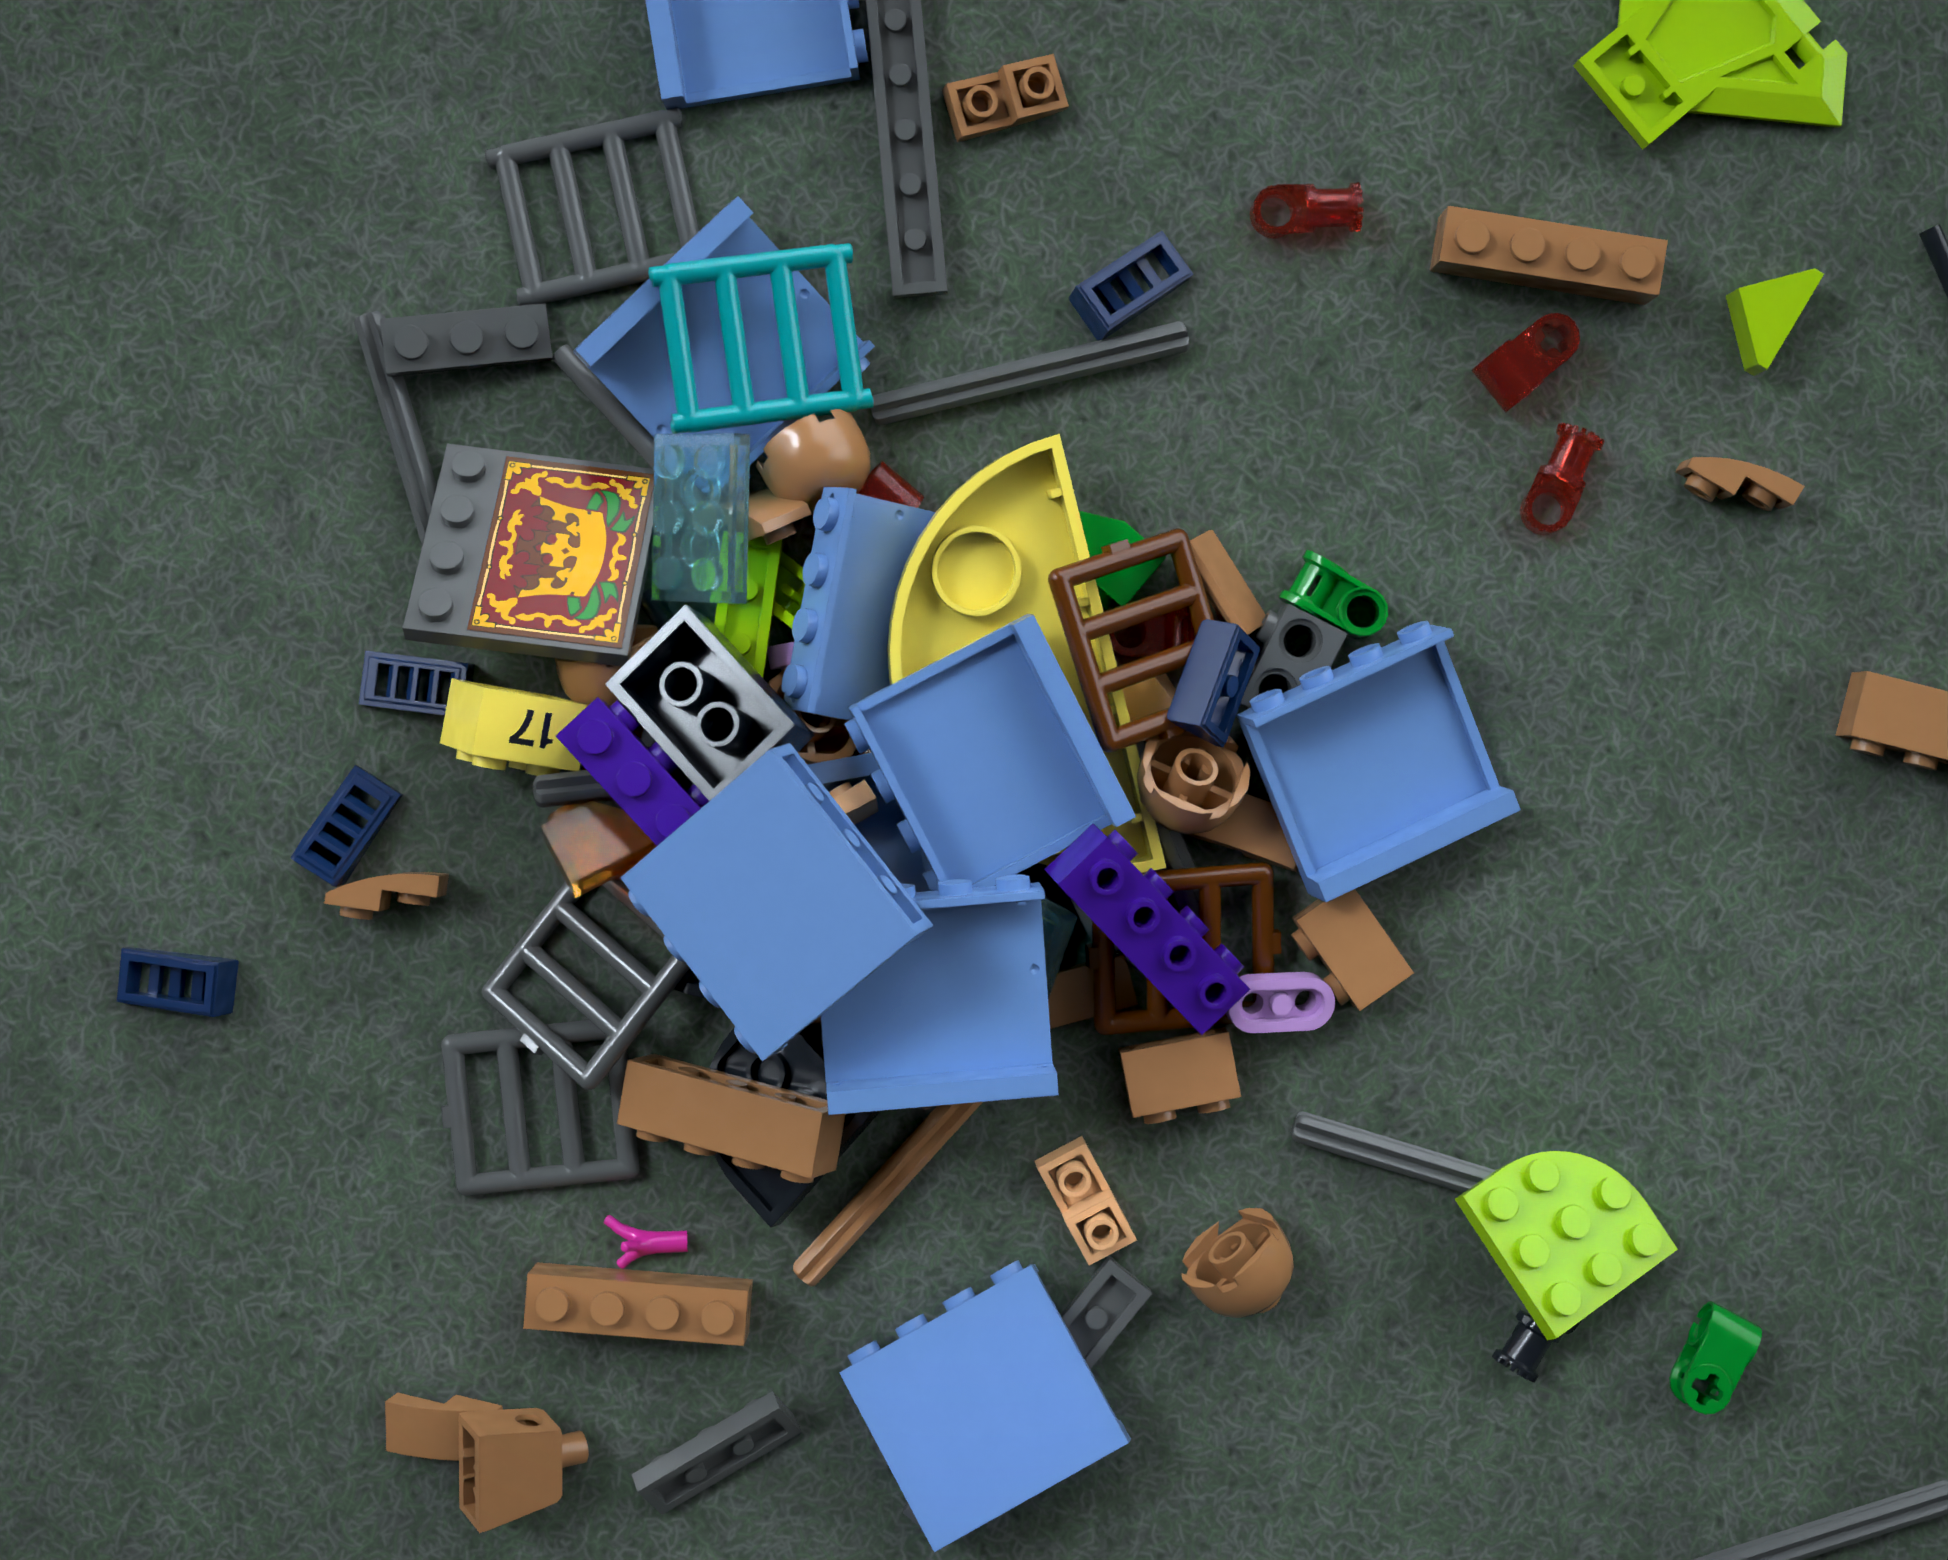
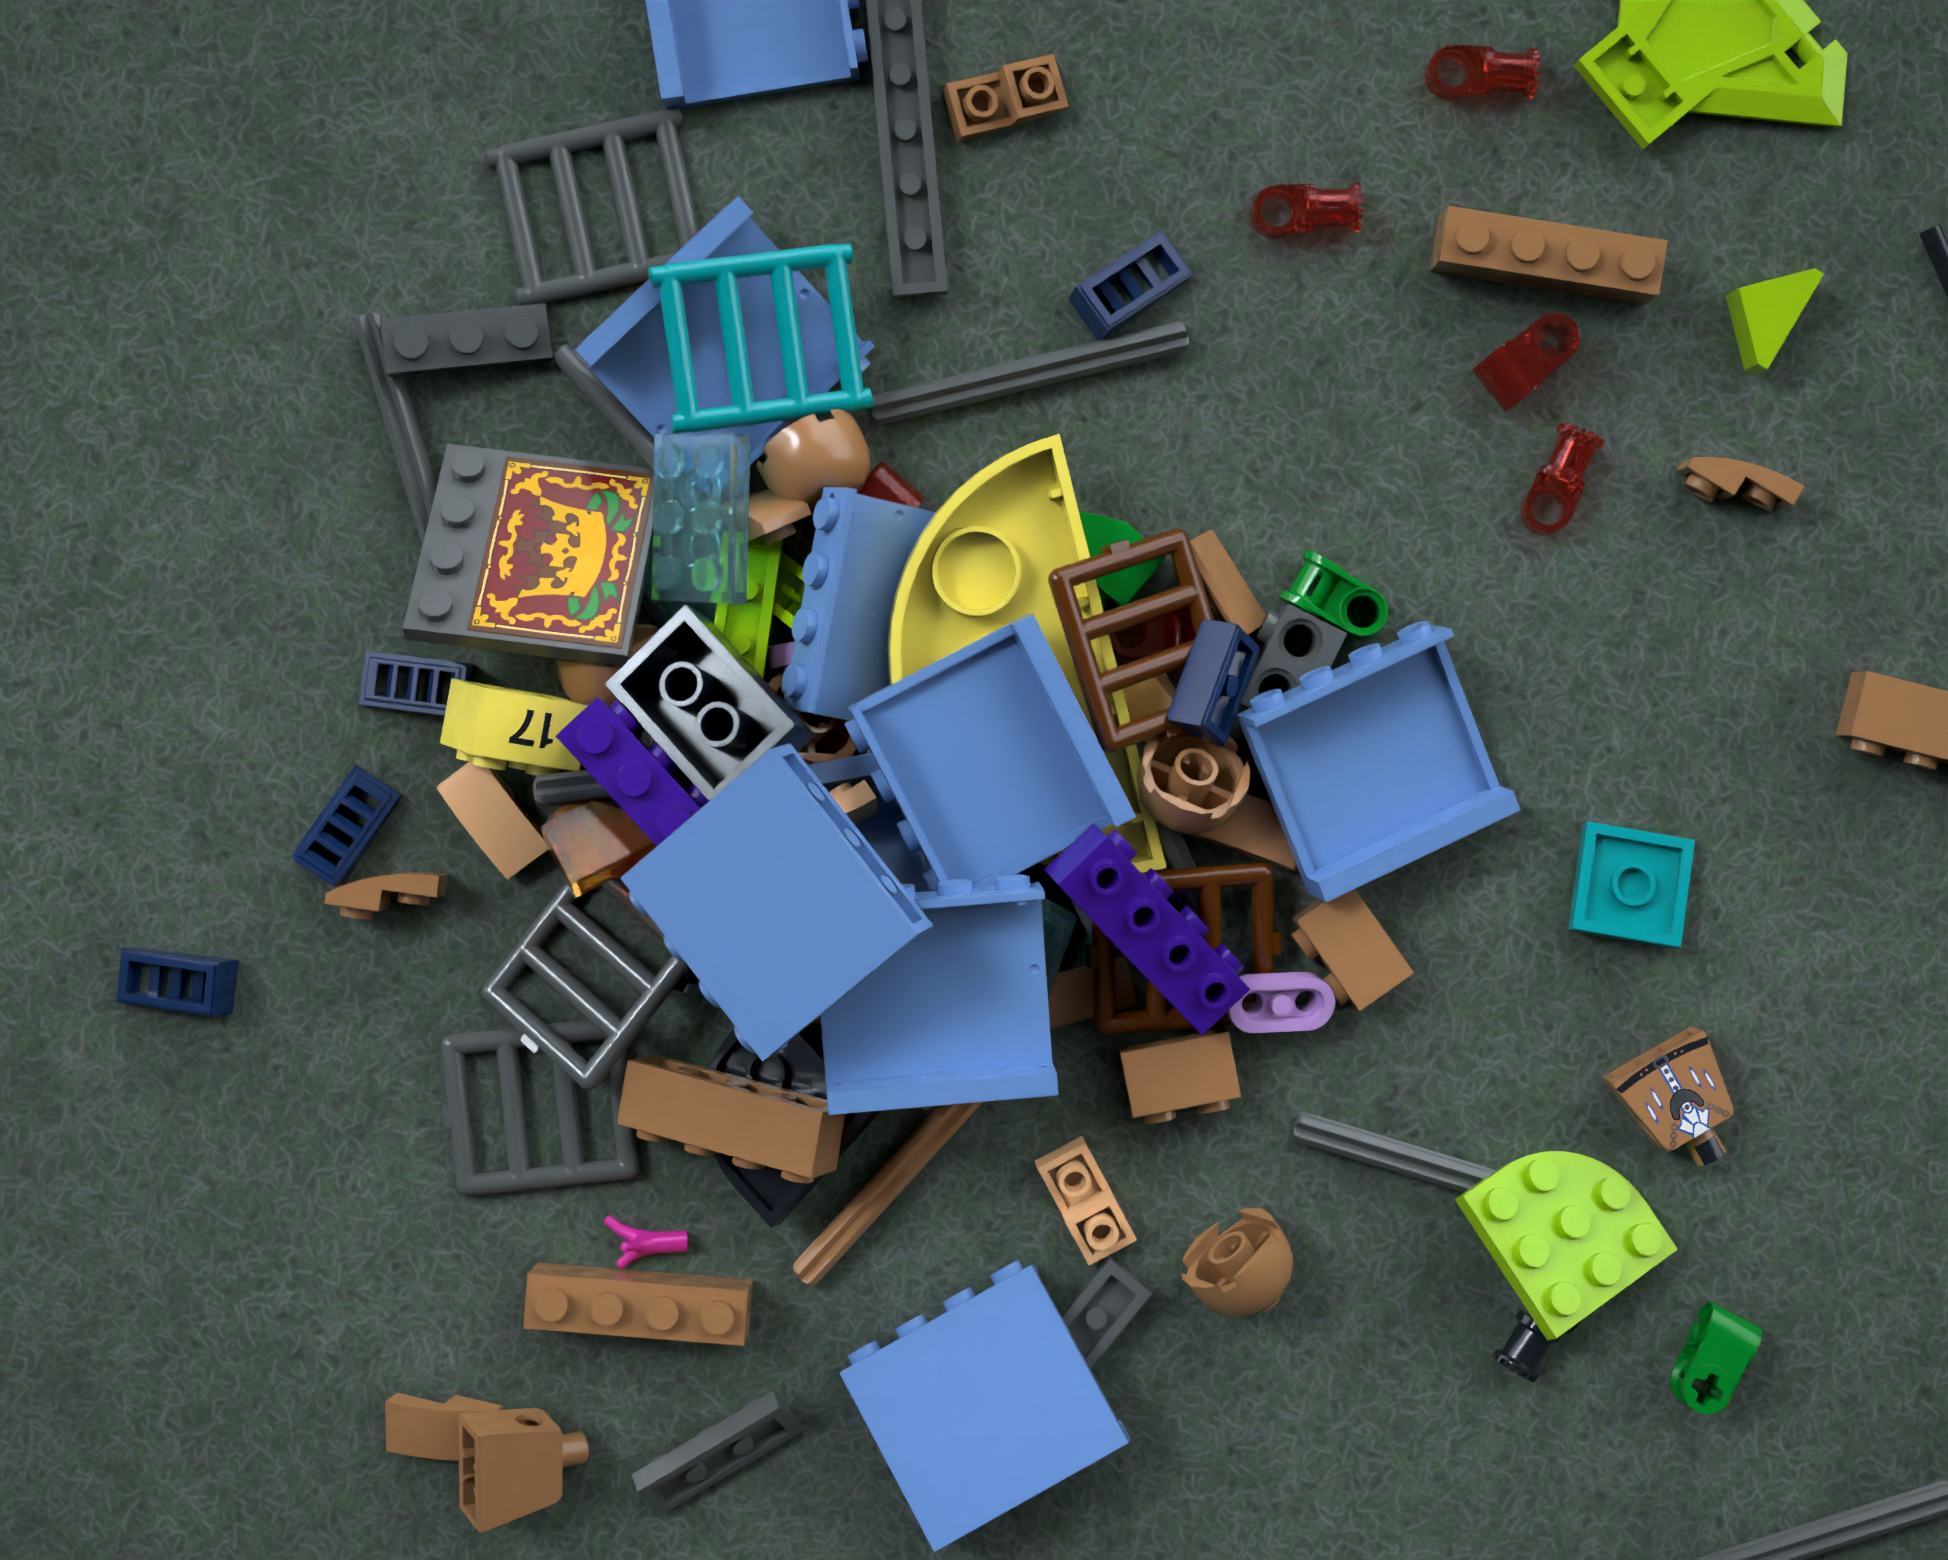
(493, 817): none -> light nougat slope
(1486, 71): none -> clear red connector
(1631, 885): none -> teal plate
(1676, 1094): none -> medium nougat torso

